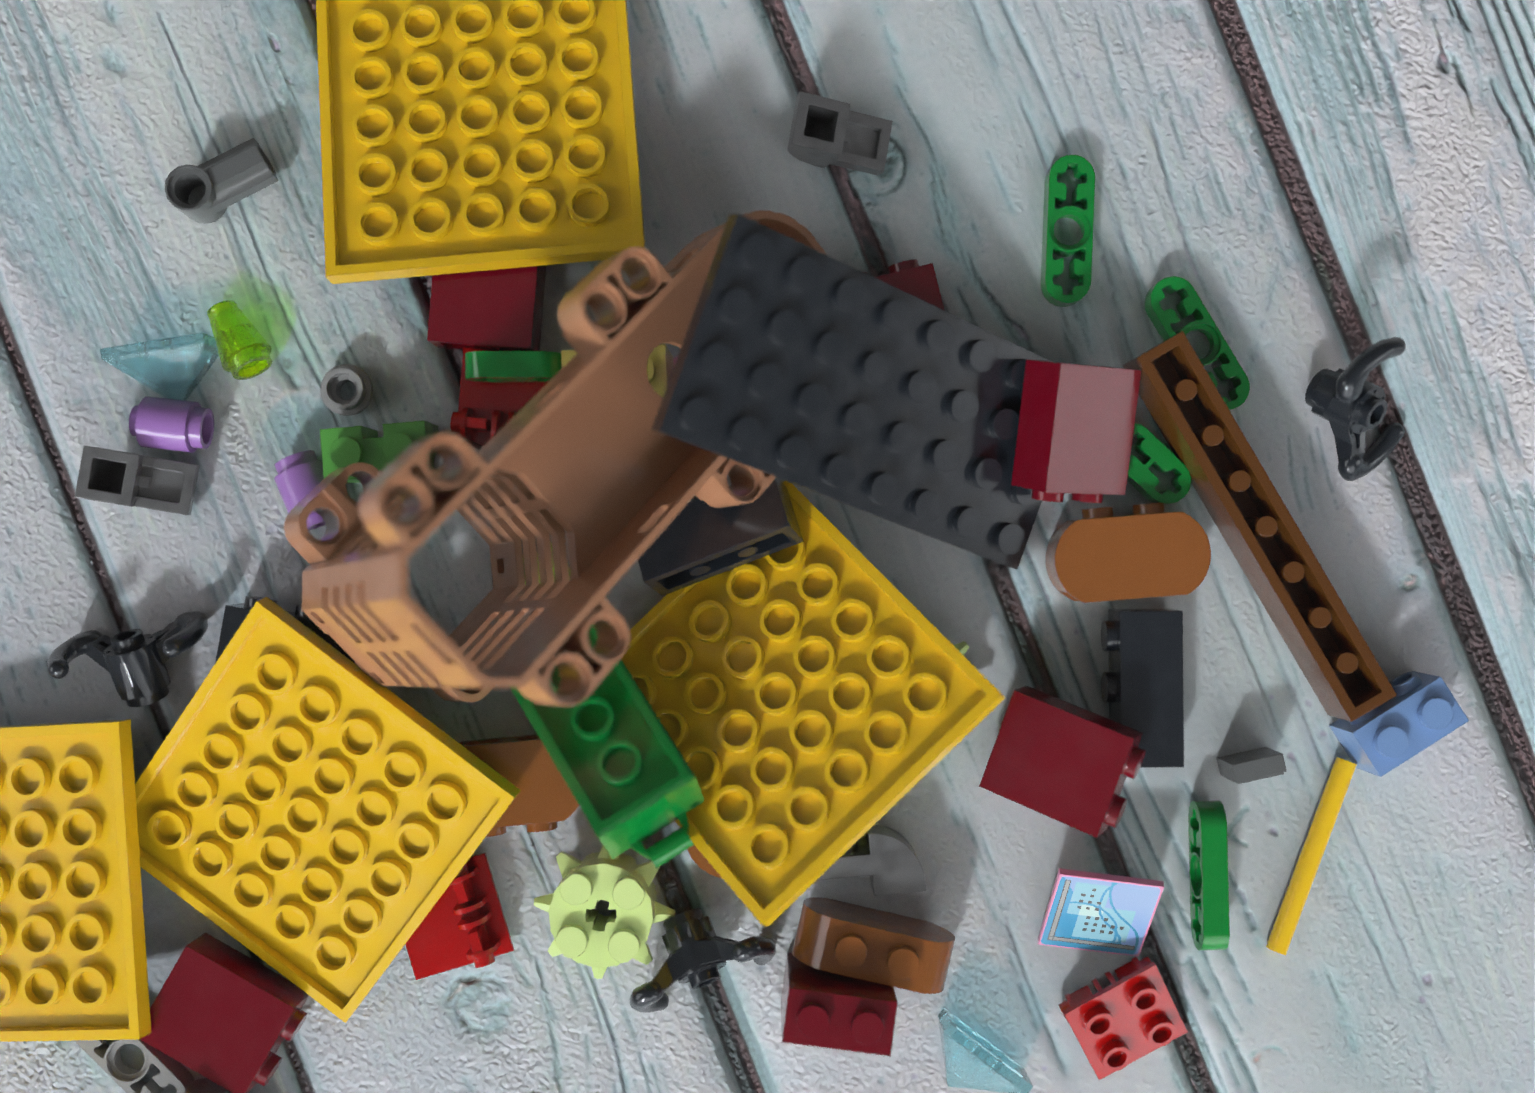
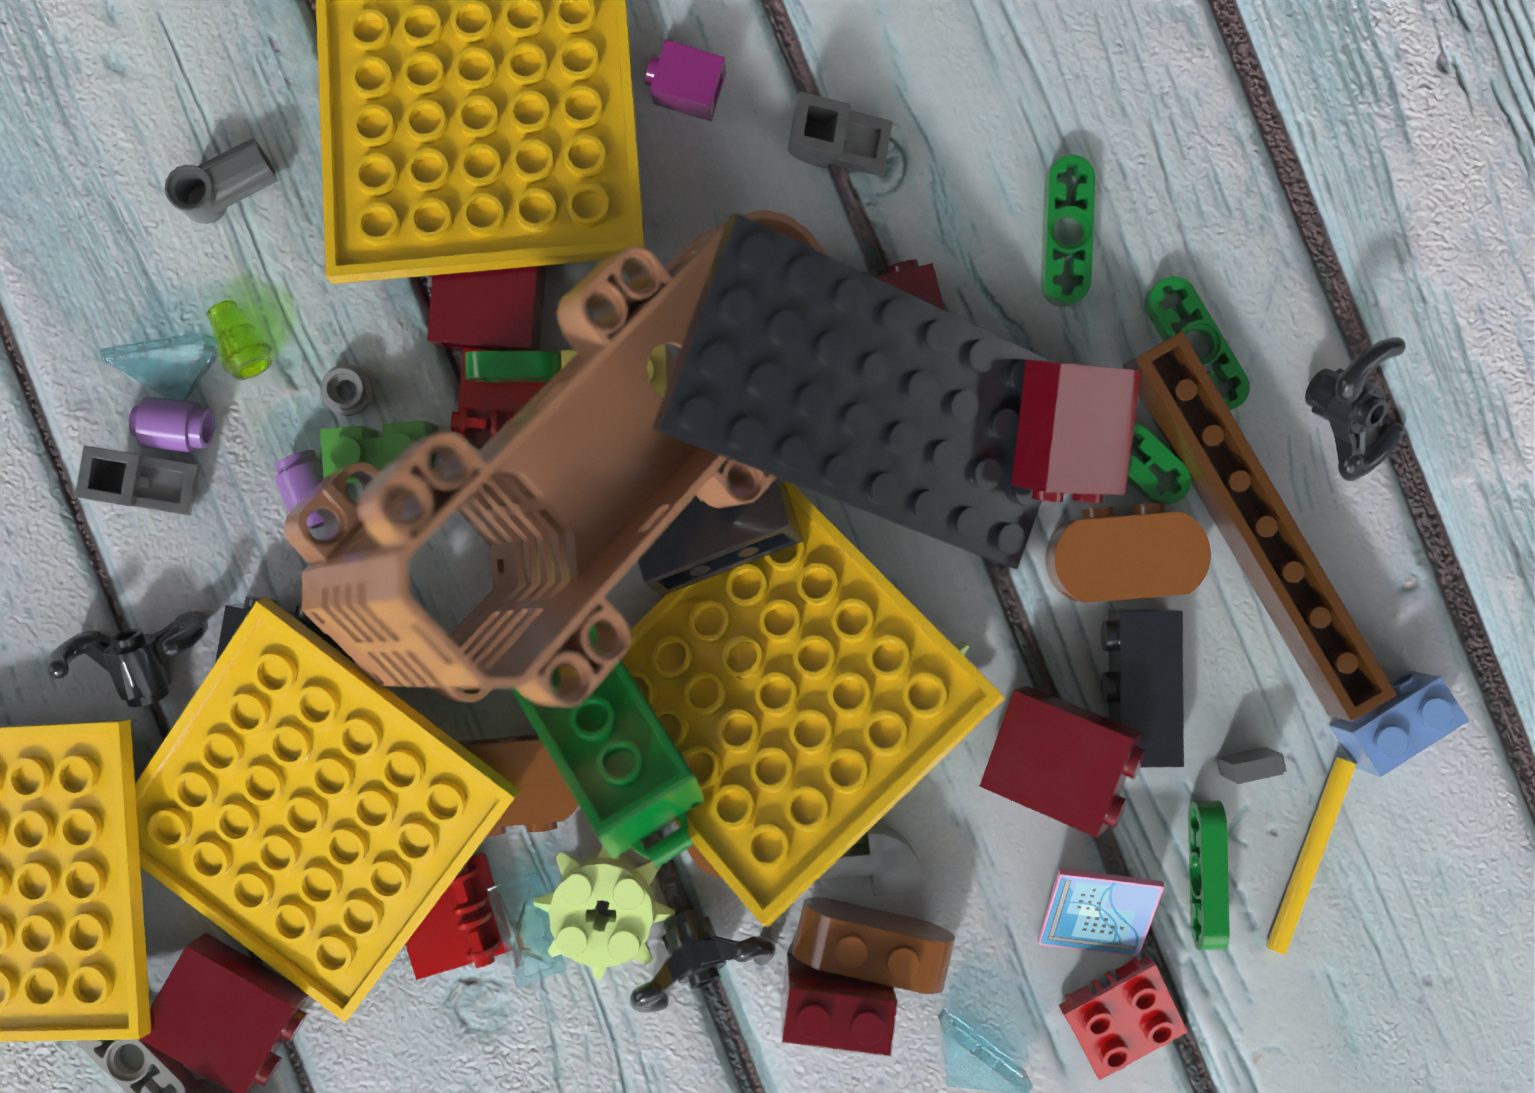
(524, 930): none -> clear light blue slope
(686, 79): none -> magenta brick

